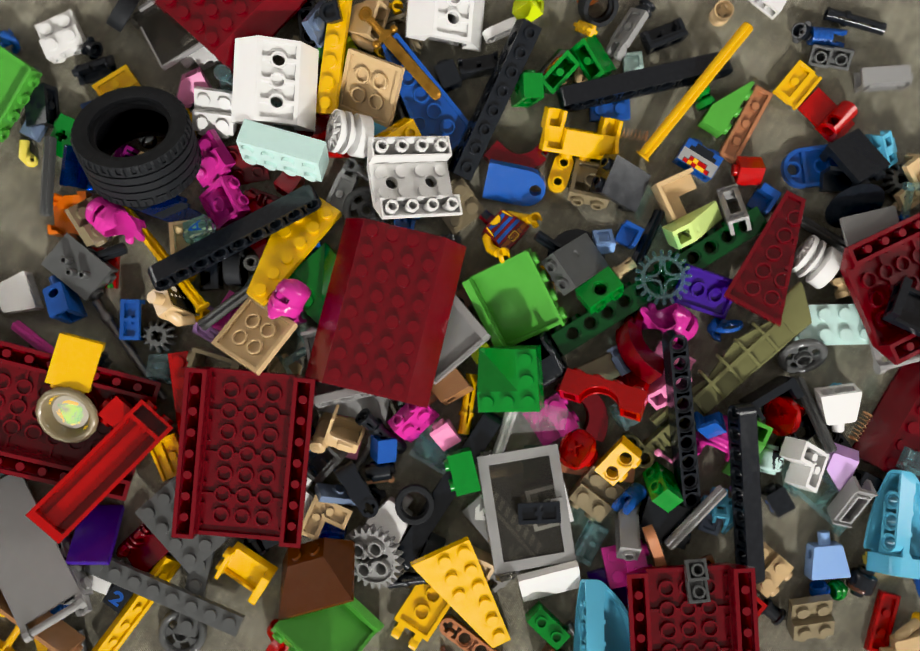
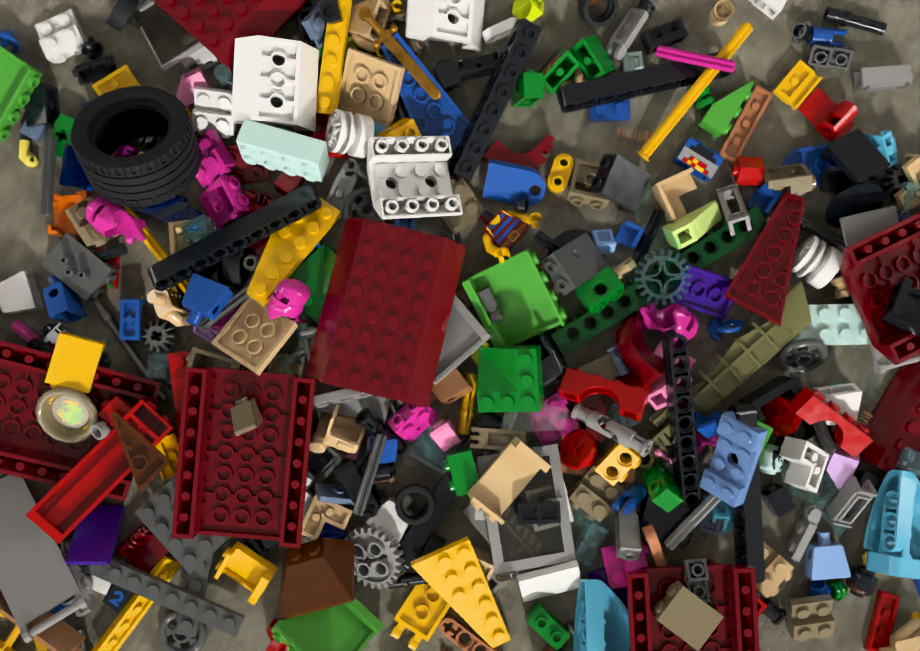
(49, 335): none -> black hinge
(100, 430): none -> light grey hinge
(142, 456): none -> reddish brown wing
(205, 299): none -> blue torso
(245, 415): none -> dark tan slope
(369, 474): none -> dark grey axle
(490, 303): none -> dark grey bar
(494, 438): none -> dark tan hinge
(506, 479): none -> tan panel
(522, 204): none -> black hinge
(578, 142): yellow bracket -> none
(585, 28): yellow axle -> none
(620, 433): none -> light grey piece
(687, 615): none -> dark tan panel
(696, 58): none -> dark pink axle
(724, 477): none -> medium blue piece
(794, 177): none -> dark tan plate
(803, 532): none -> light grey hinge
(813, 407): none -> arch

